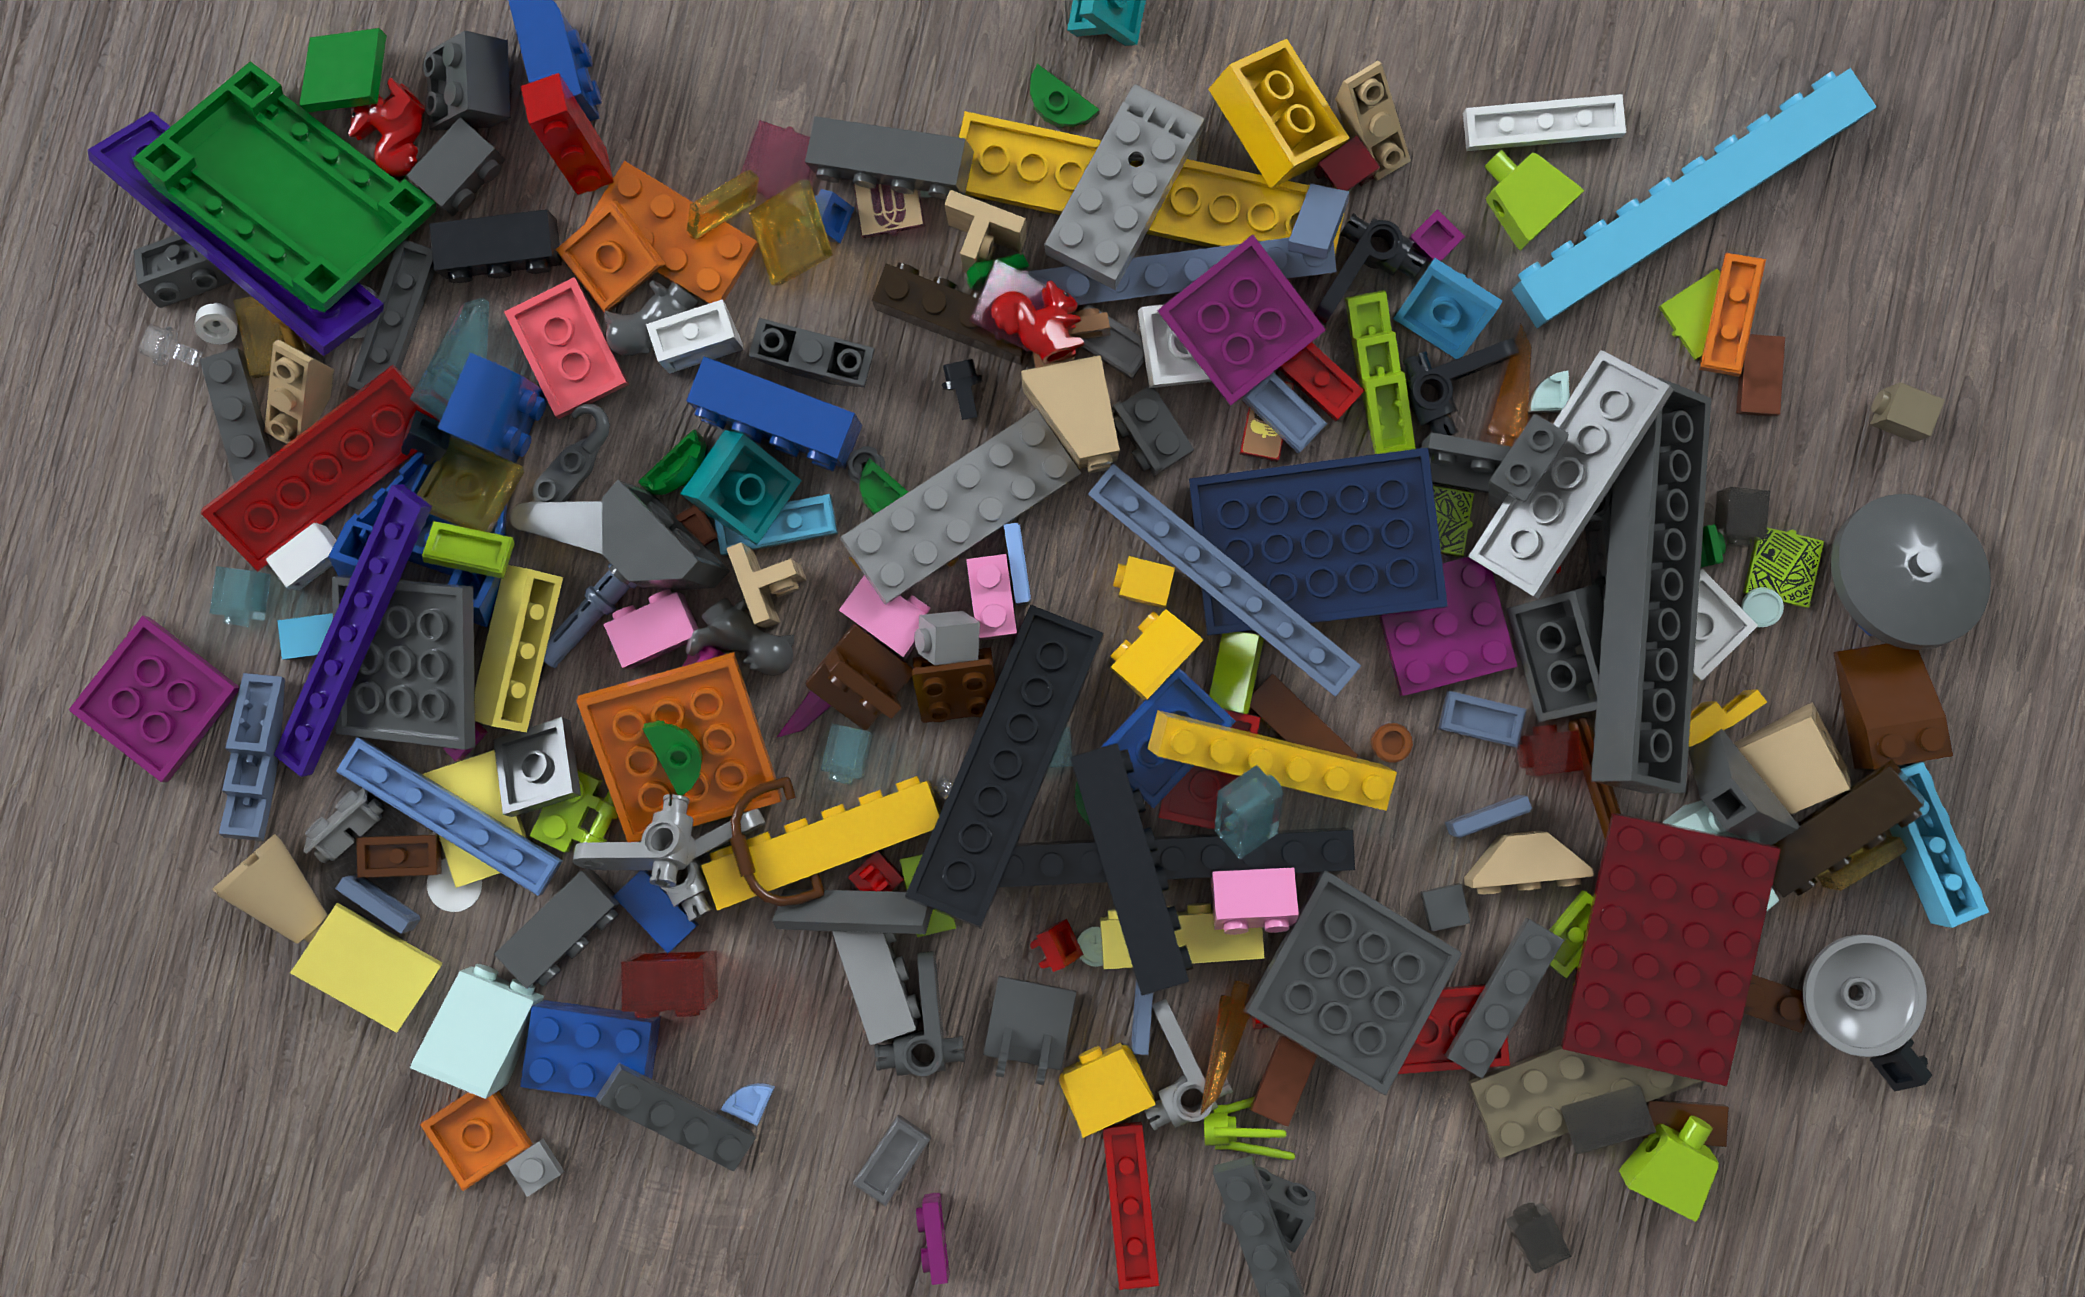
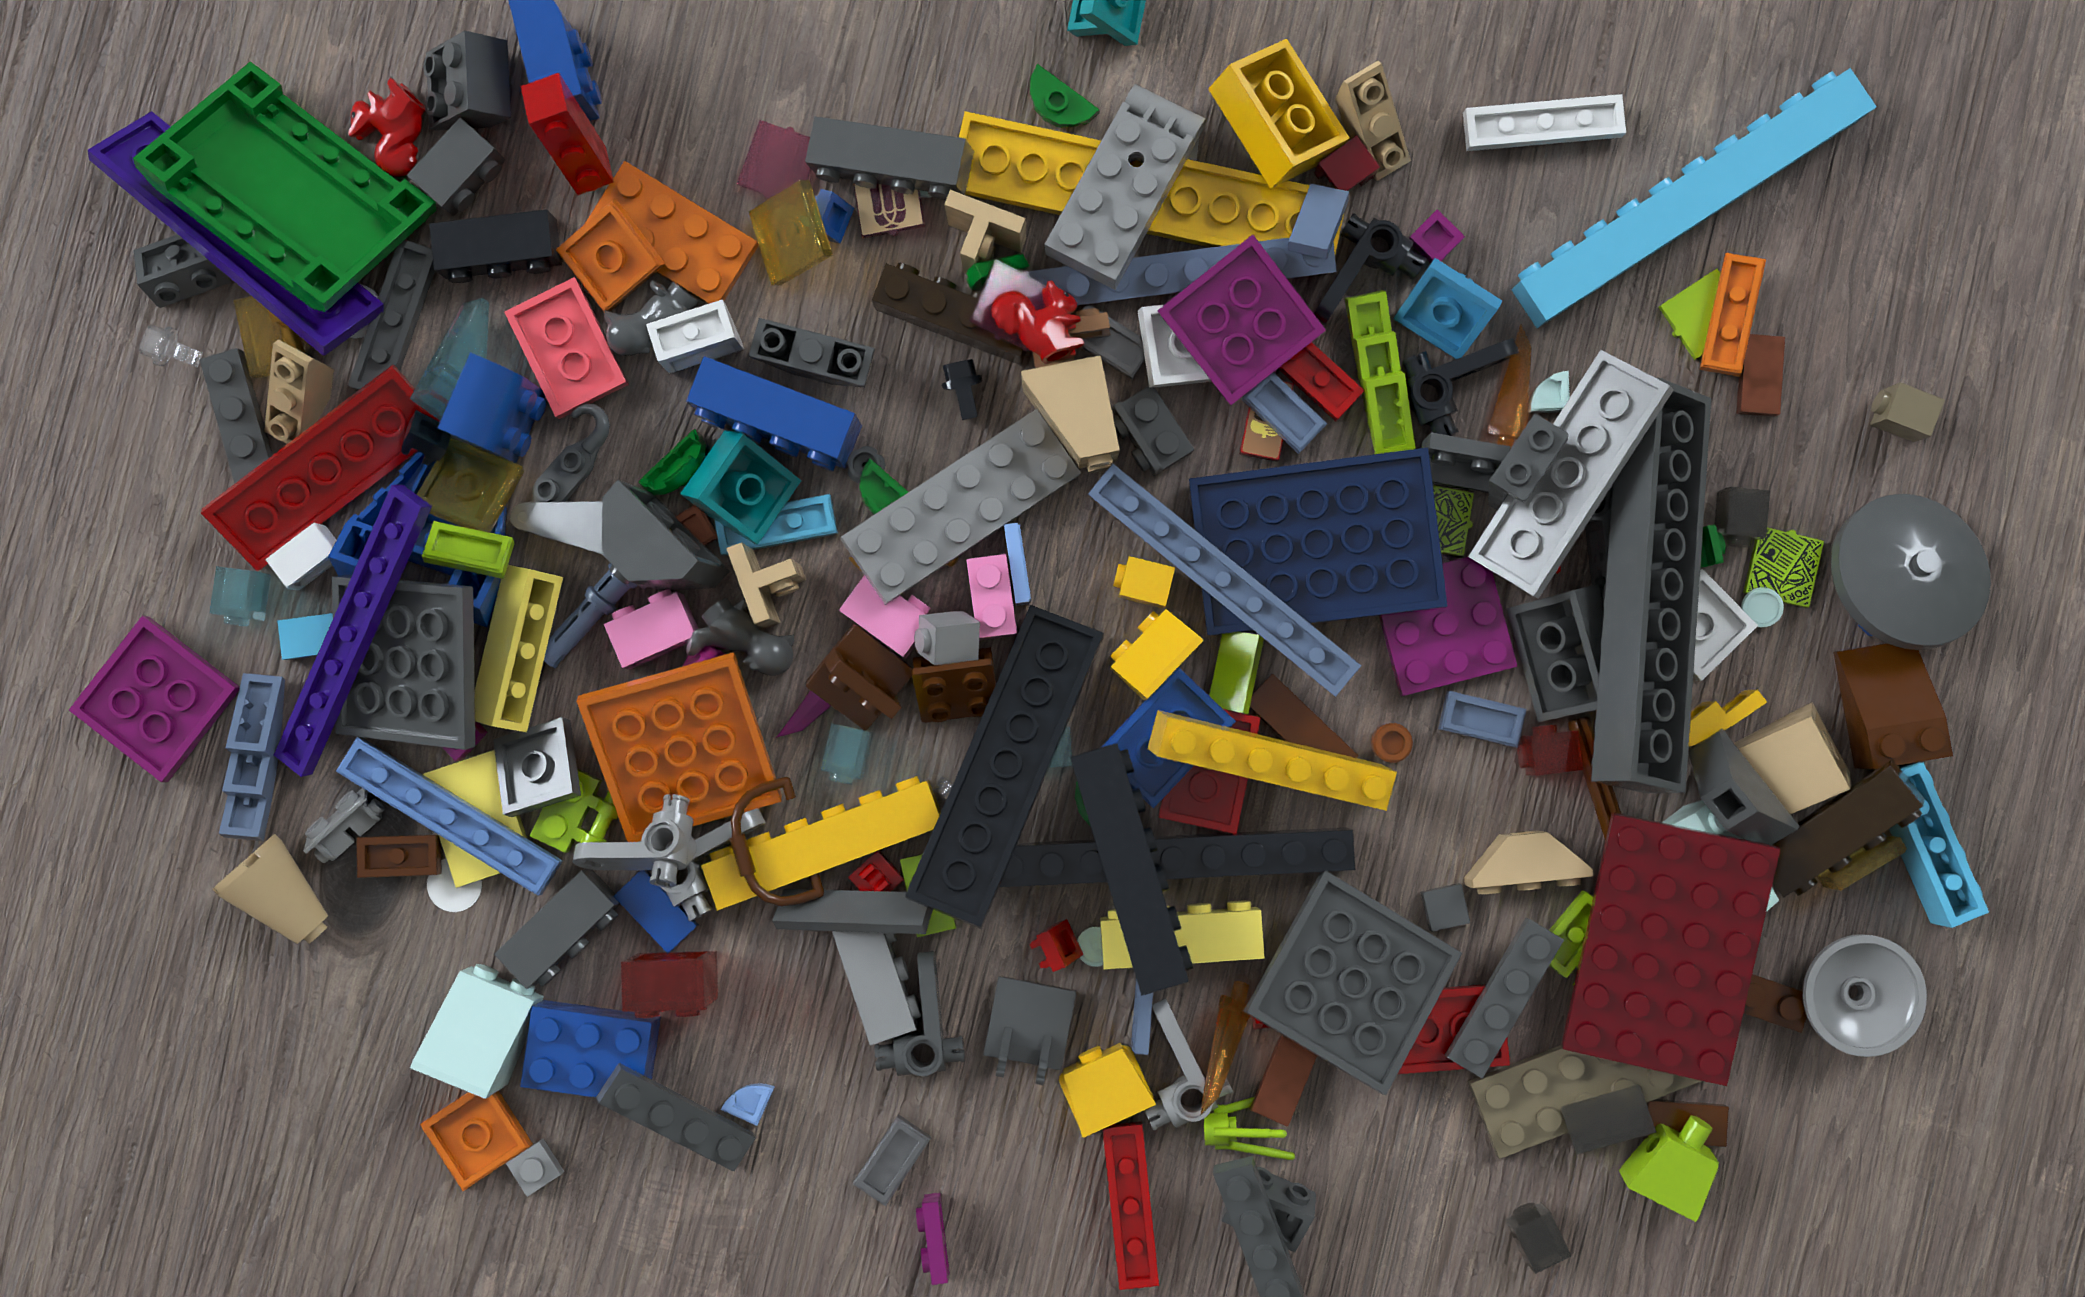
(216, 323): white tile -> none
(343, 70): green tile -> none
(366, 967): light yellow tile -> none
(378, 903): sand blue tile -> none
(677, 753): green plate -> none
(722, 203): clear yellow tile -> none
(1248, 811): clear light blue brick -> none
(1254, 900): bright pink brick -> none
(1488, 816): sand blue tile -> none
(1528, 195): lime torso -> none
(1903, 1067): black tile -> none

